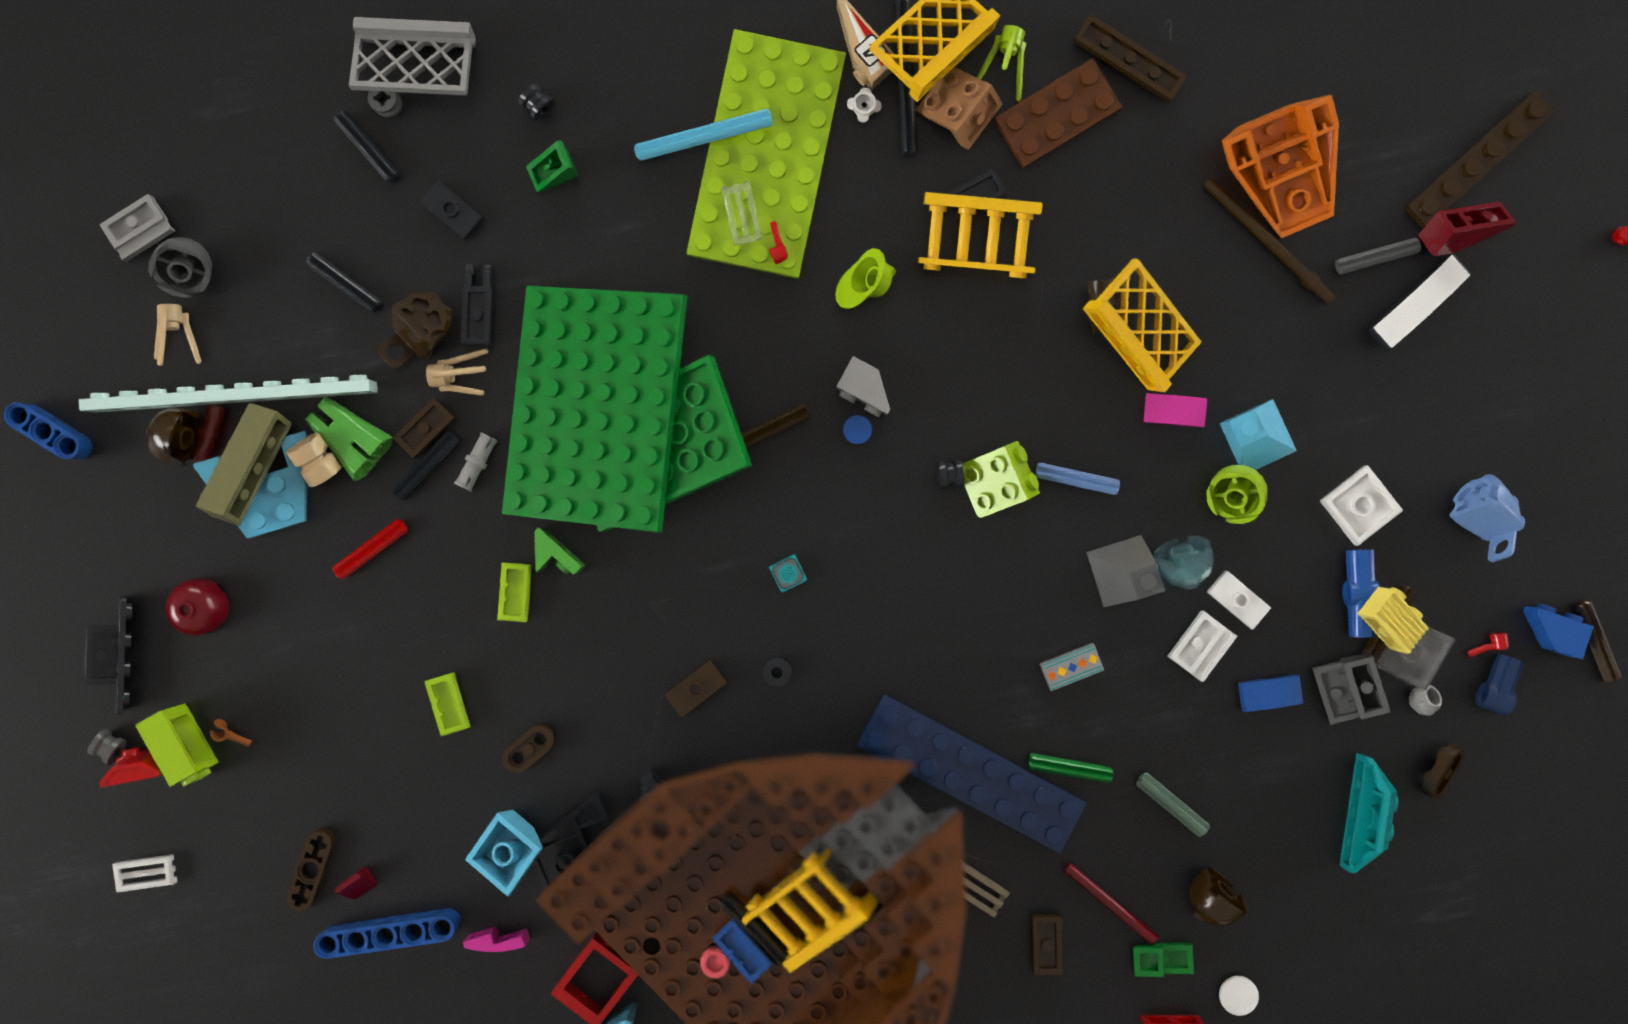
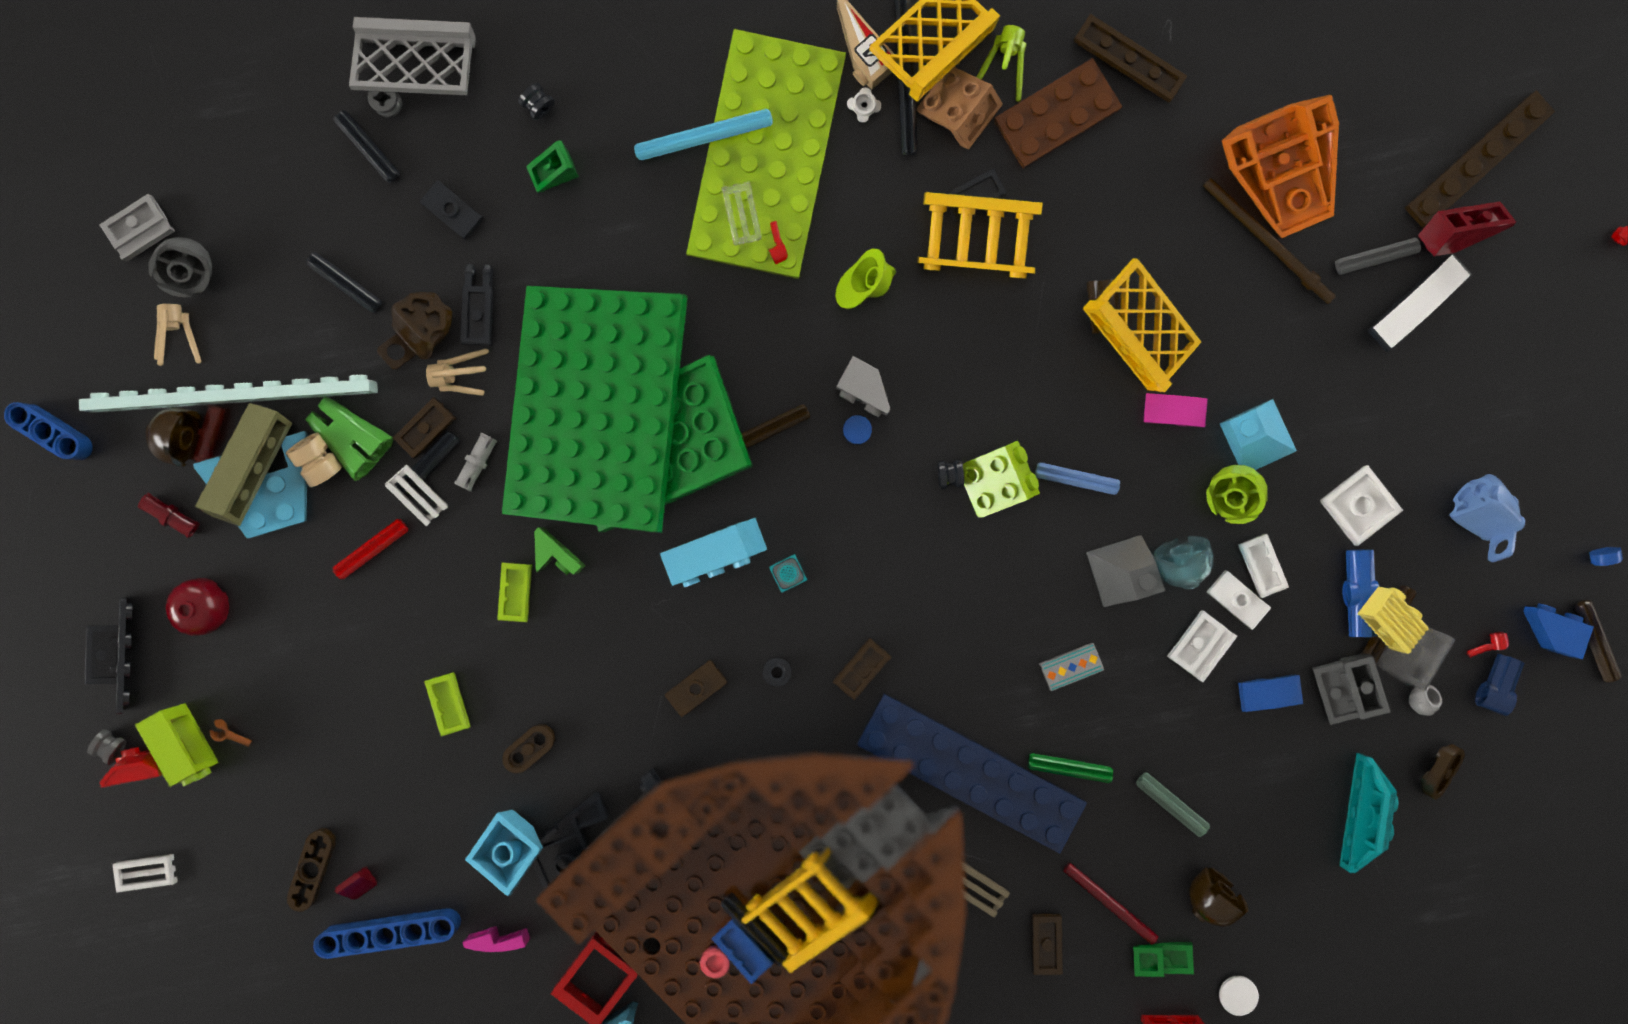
(168, 515): none -> dark red pin
(433, 512): none -> white tile
(713, 552): none -> medium azure wedge
(861, 669): none -> dark brown plate
(1263, 565): none -> white plate
(1606, 556): none -> blue tile

